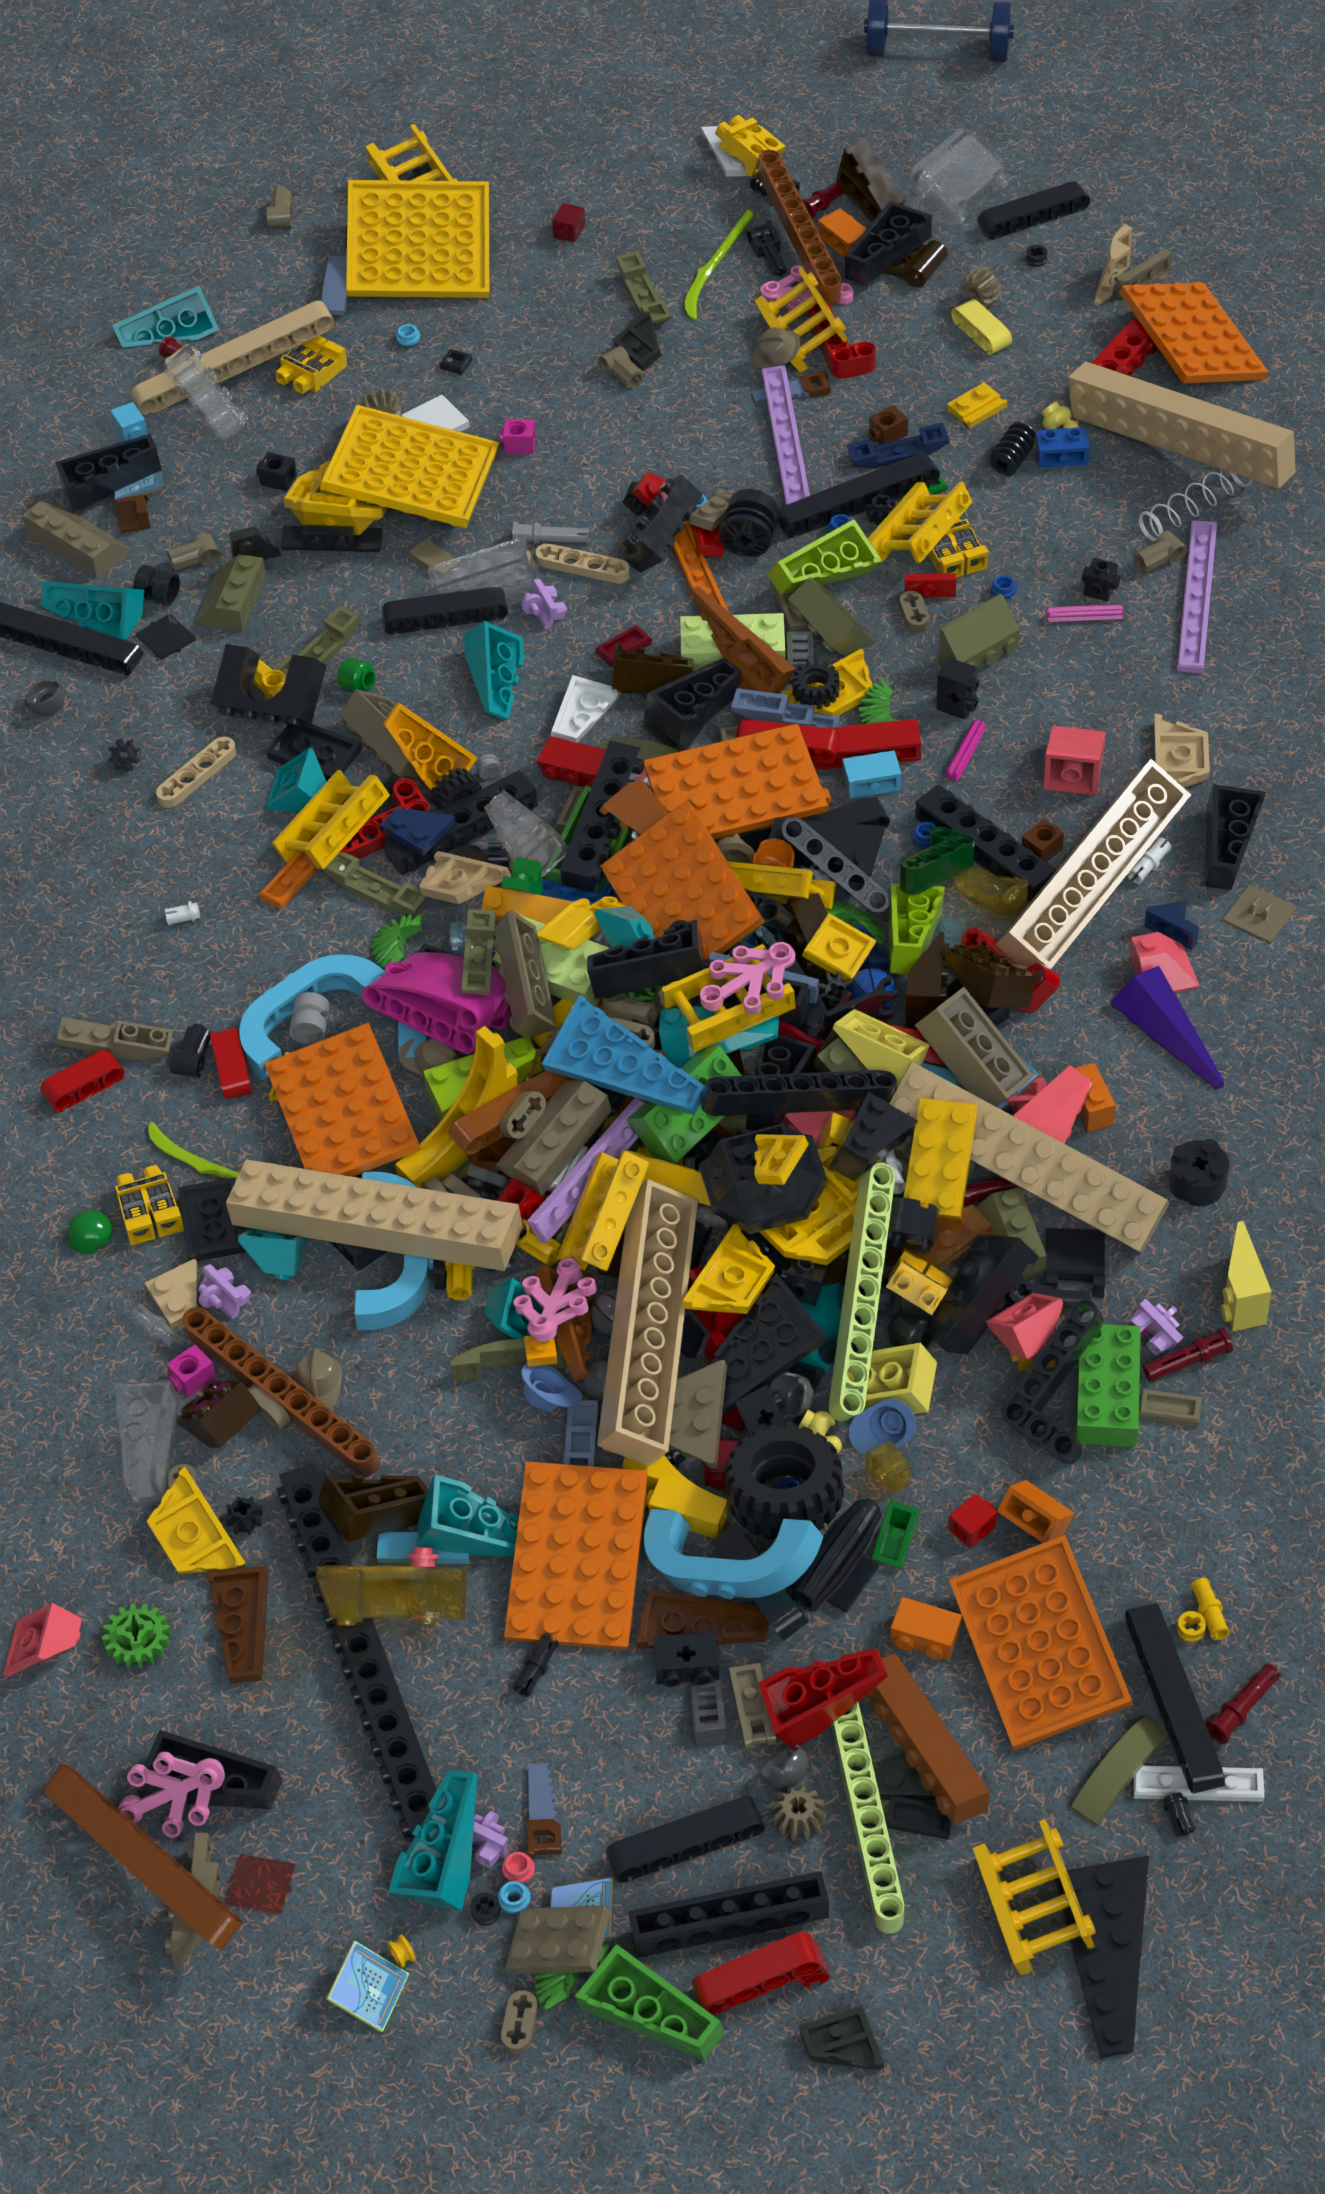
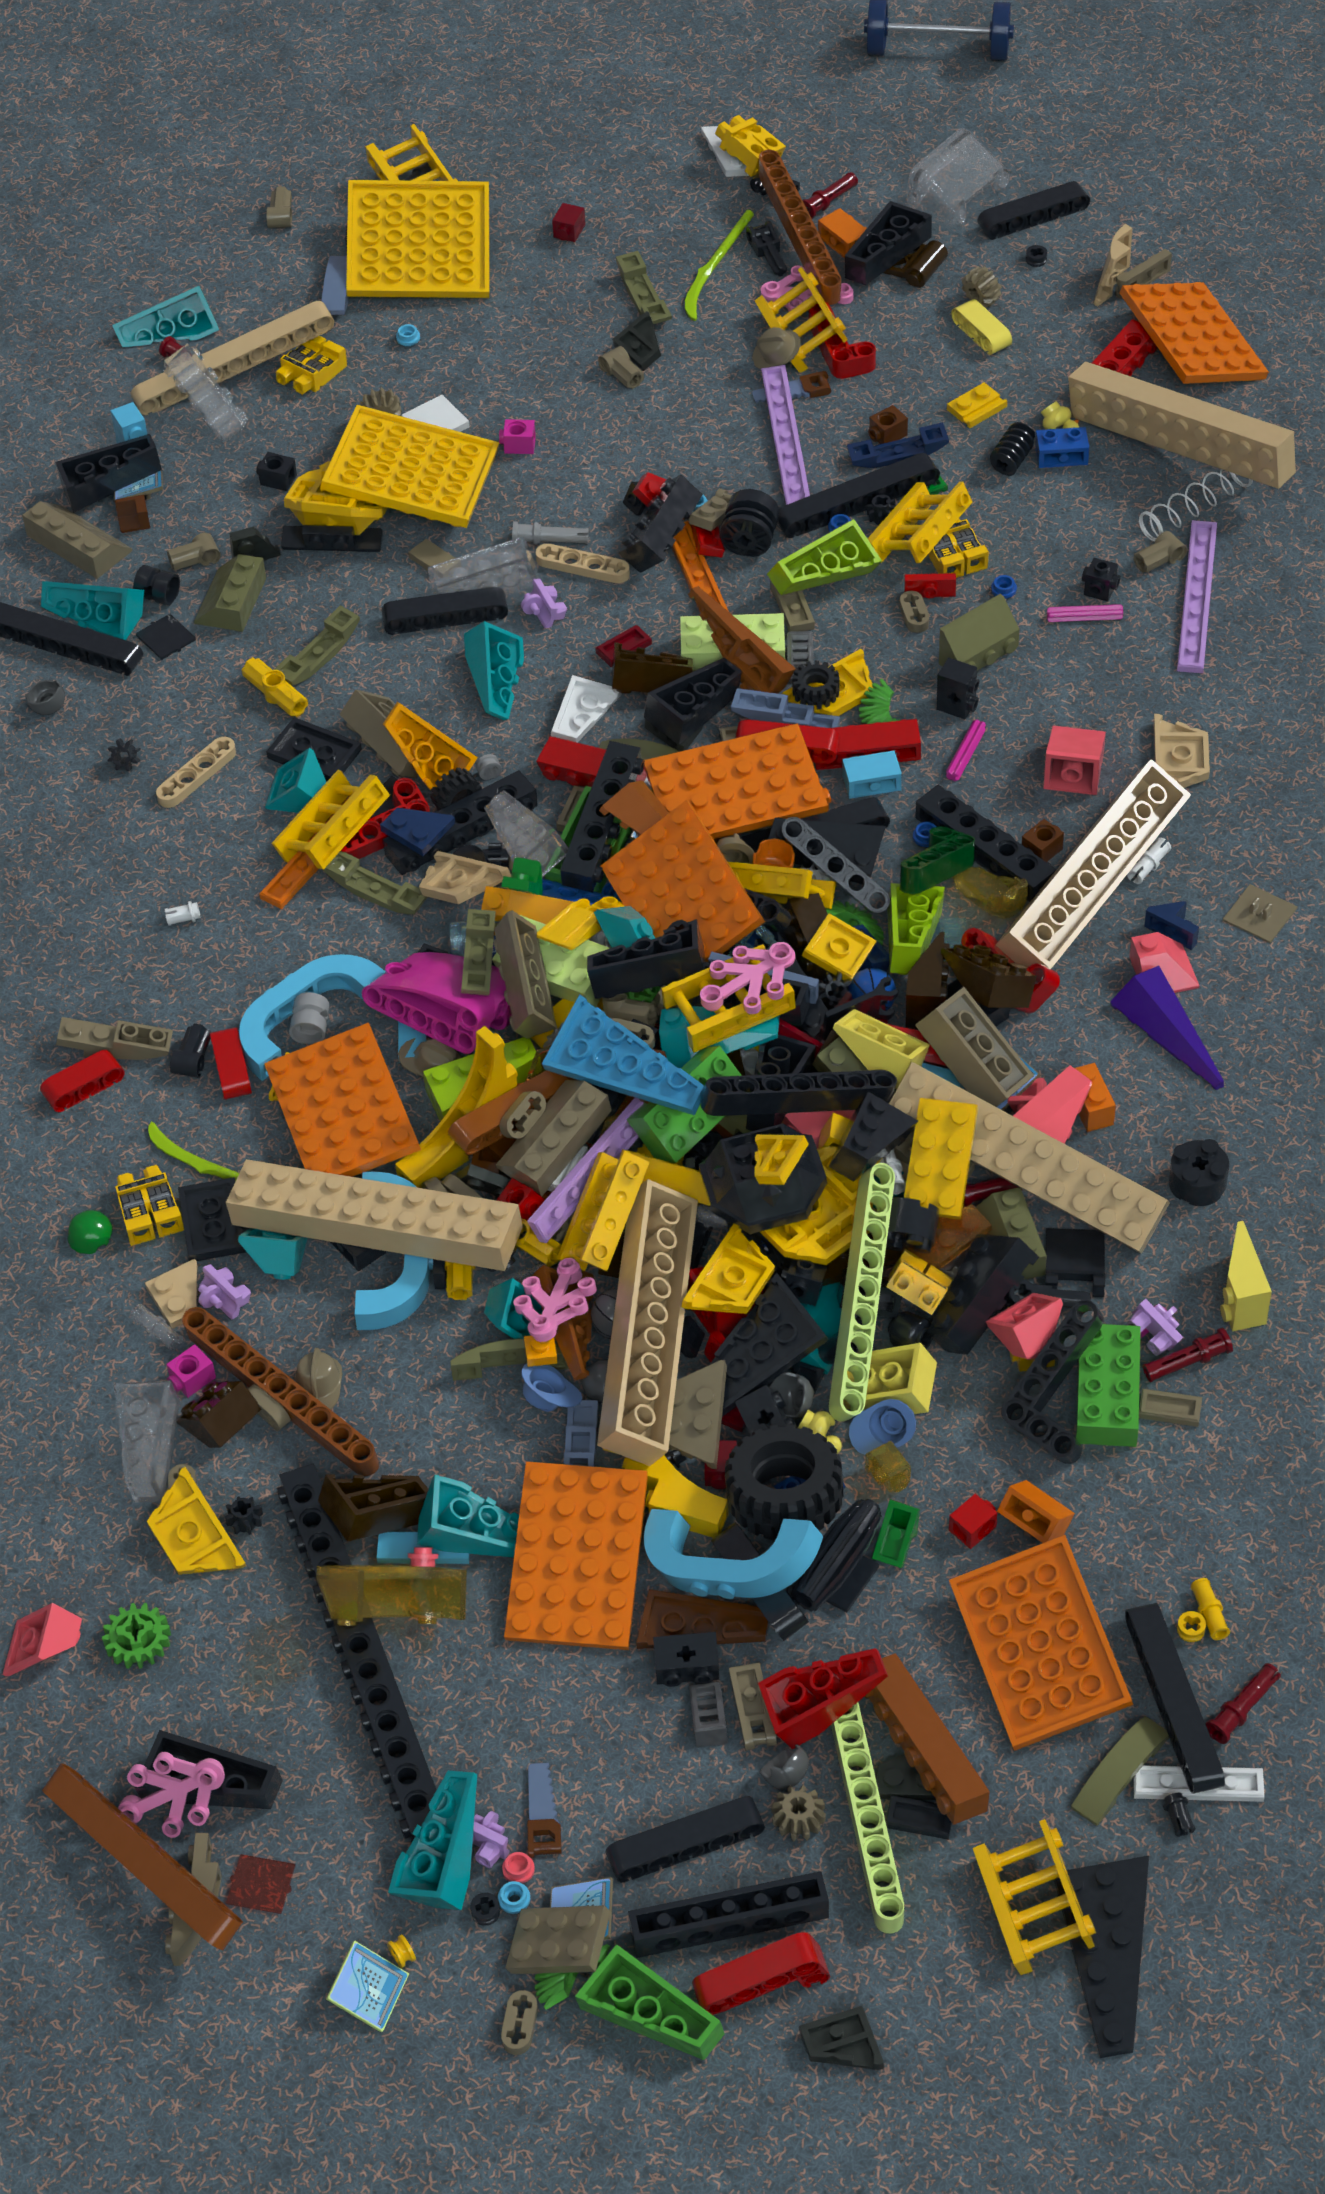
(241, 1619): reddish brown wing -> none
(292, 704): black arch -> none
(356, 675): green head -> none
(390, 940): bright green hair -> none
(456, 362): black tile -> none
(535, 1665): black pin -> none
(829, 618): olive slope -> none
(866, 179): dark brown wedge -> none
(925, 1629): orange brick -> none
(1229, 826): black wedge -> none

